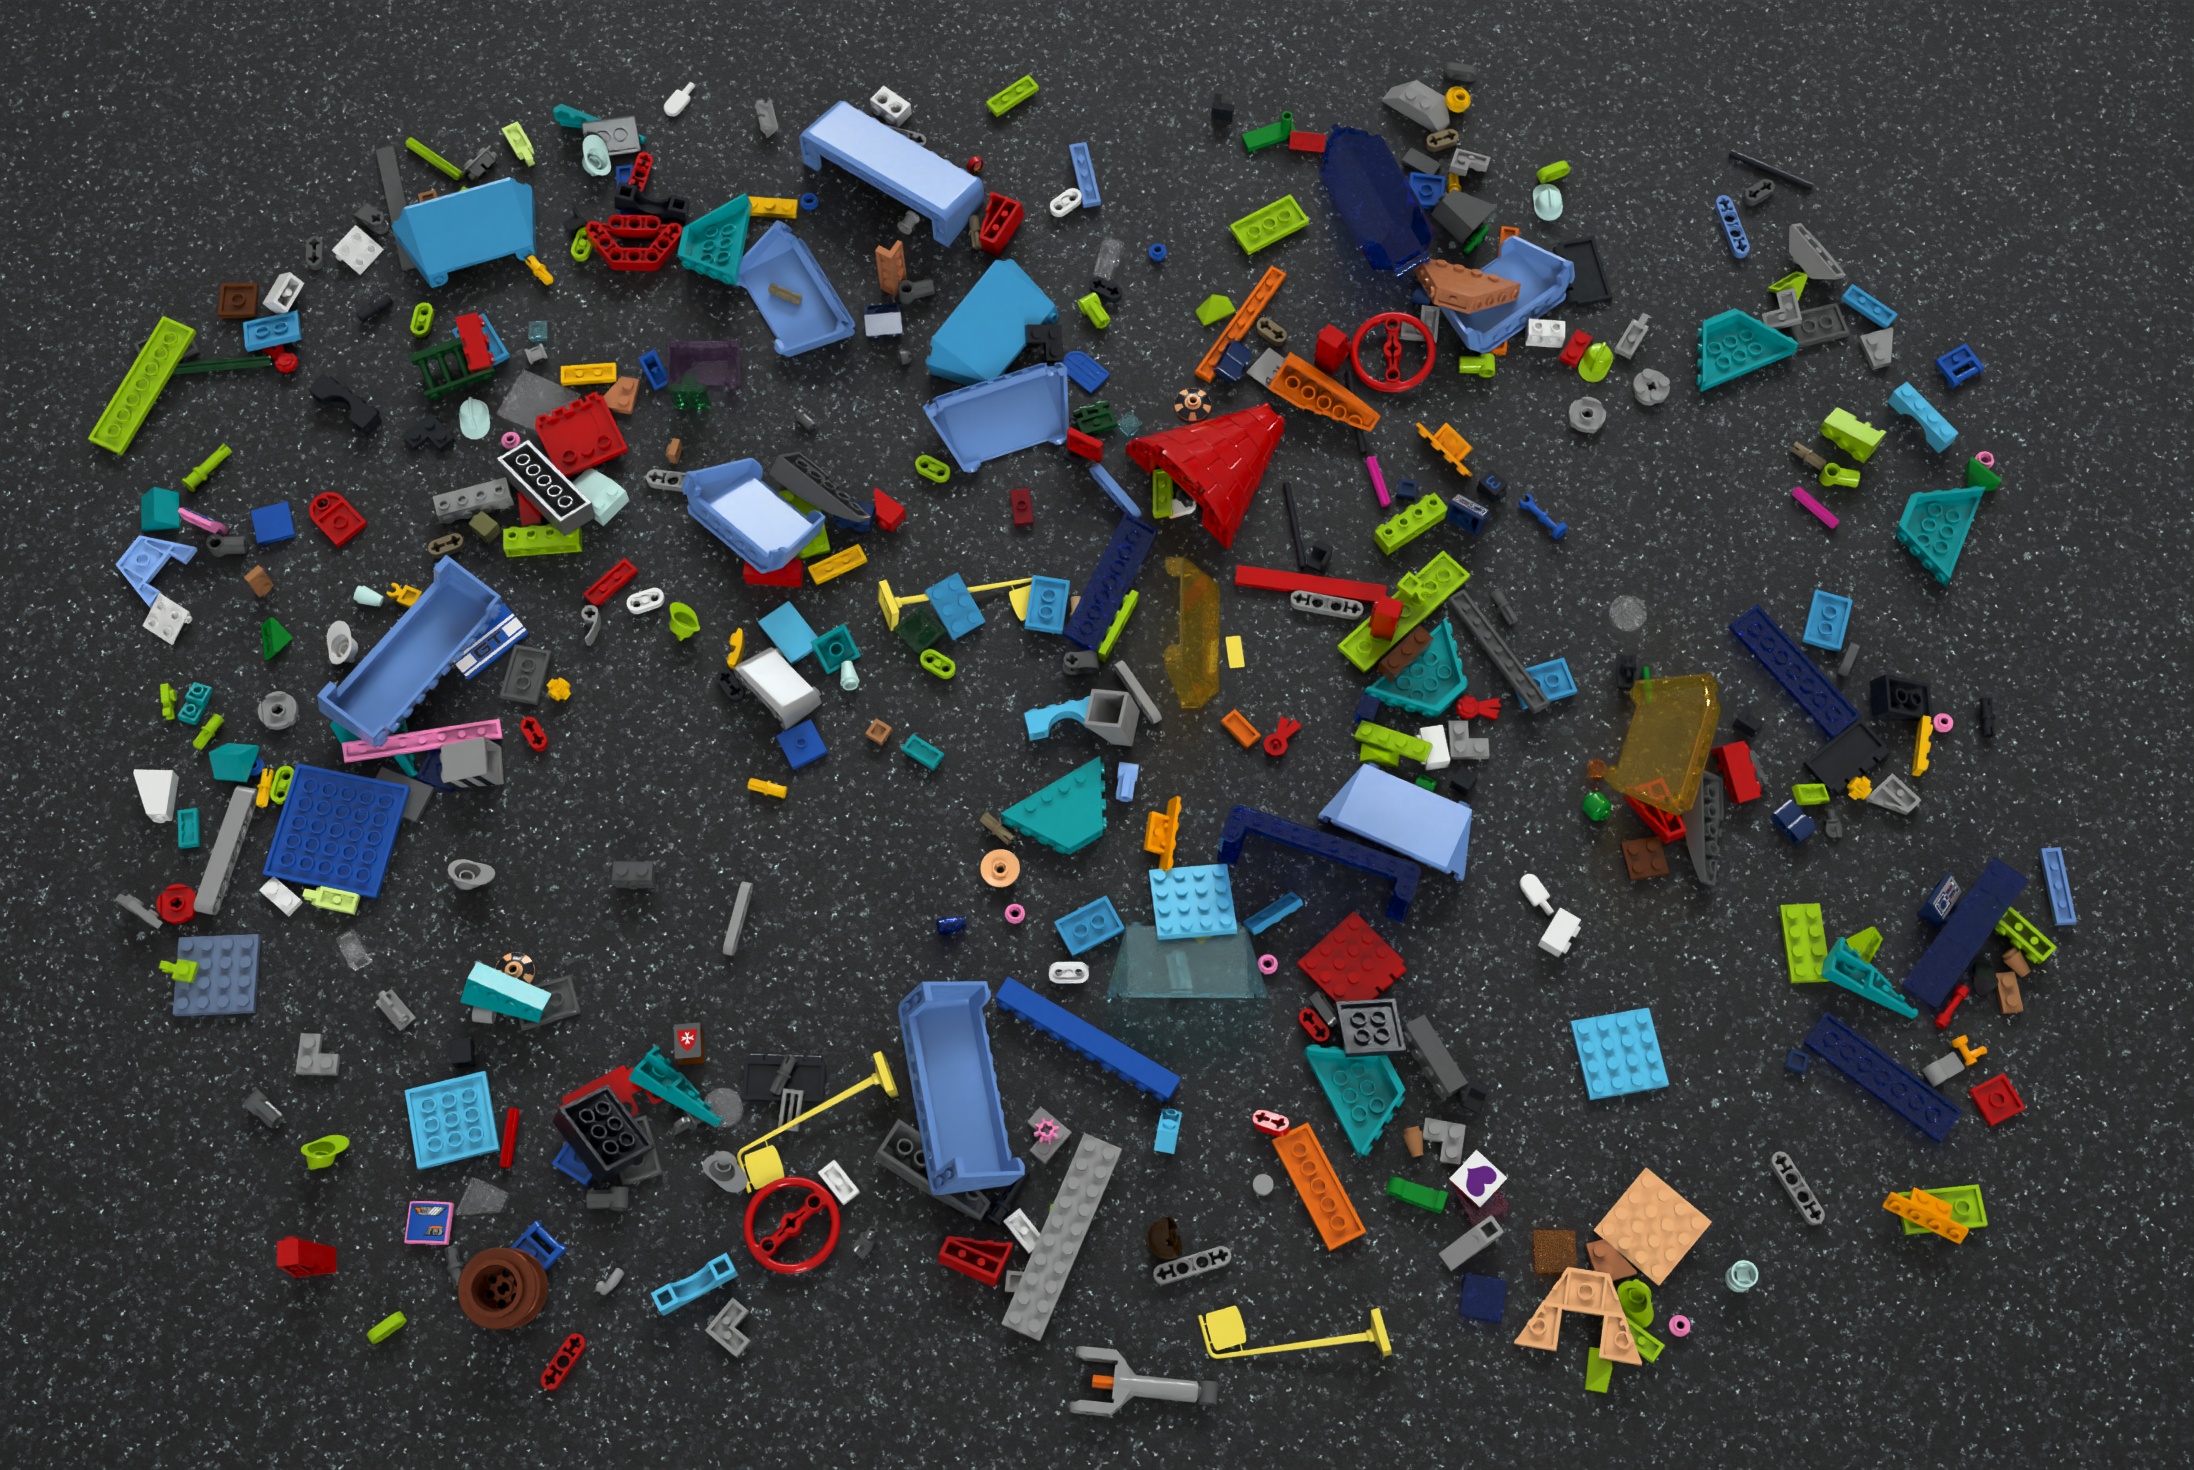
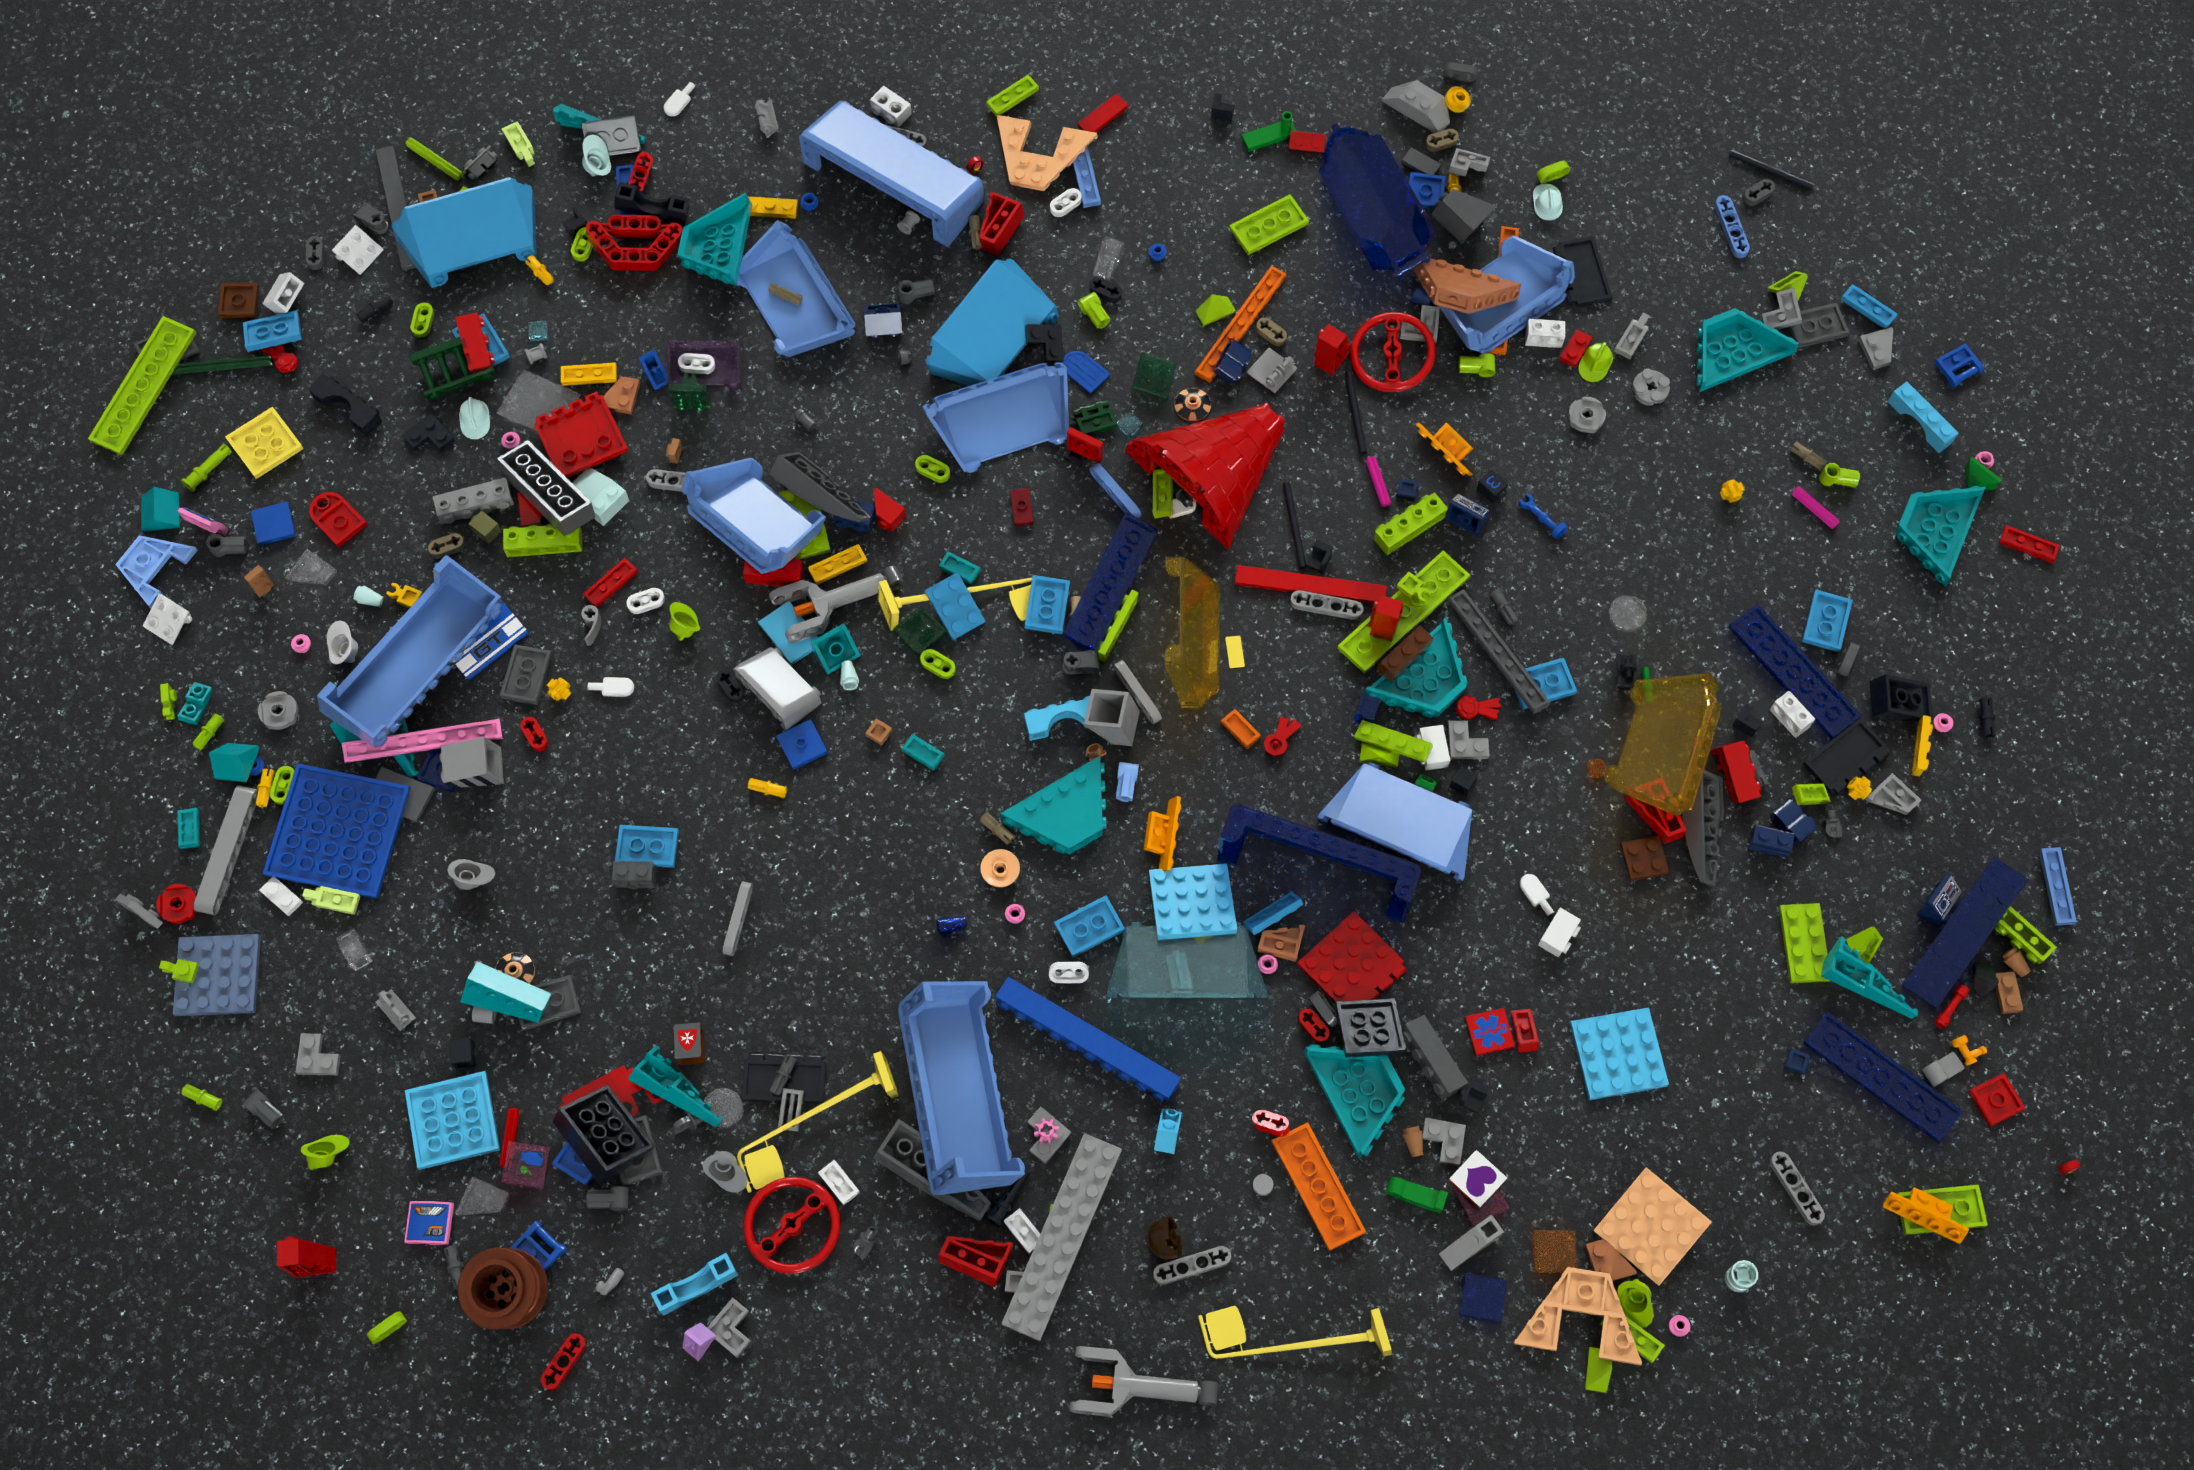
(157, 792): white slope -> none
(201, 1097): none -> lime axle
(264, 442): none -> light yellow plate
(273, 637): green slope -> none
(303, 647): none -> bright pink plate
(311, 570): none -> clear wing
(525, 1164): none -> clear pink tile
(614, 686): none -> white piece
(647, 845): none -> dark azure plate
(697, 362): none -> white plate
(697, 1340): none -> lavender slope
(737, 646): yellow slope -> none
(825, 602): none -> light grey piece
(891, 267): nougat fence -> none
(952, 564): none -> teal plate
(1038, 170): none -> light nougat wing
(1094, 751): none -> medium nougat plate
(1103, 114): none -> red tile
(1154, 375): none -> clear green plate
(1282, 942): none -> nougat wing
(1316, 391): orange wedge -> none
(1476, 239): green bar -> none
(1489, 1032): none -> red tile
(1524, 1030): none -> red slope
(1596, 806): green head -> none
(1732, 491): none -> yellow gear
(1771, 841): none -> dark blue brick
(1792, 714): none -> white brick
(1812, 255): light grey wedge -> none
(1851, 434): lime wedge -> none
(2029, 544): none -> red tile
(2069, 1167): none -> red tile

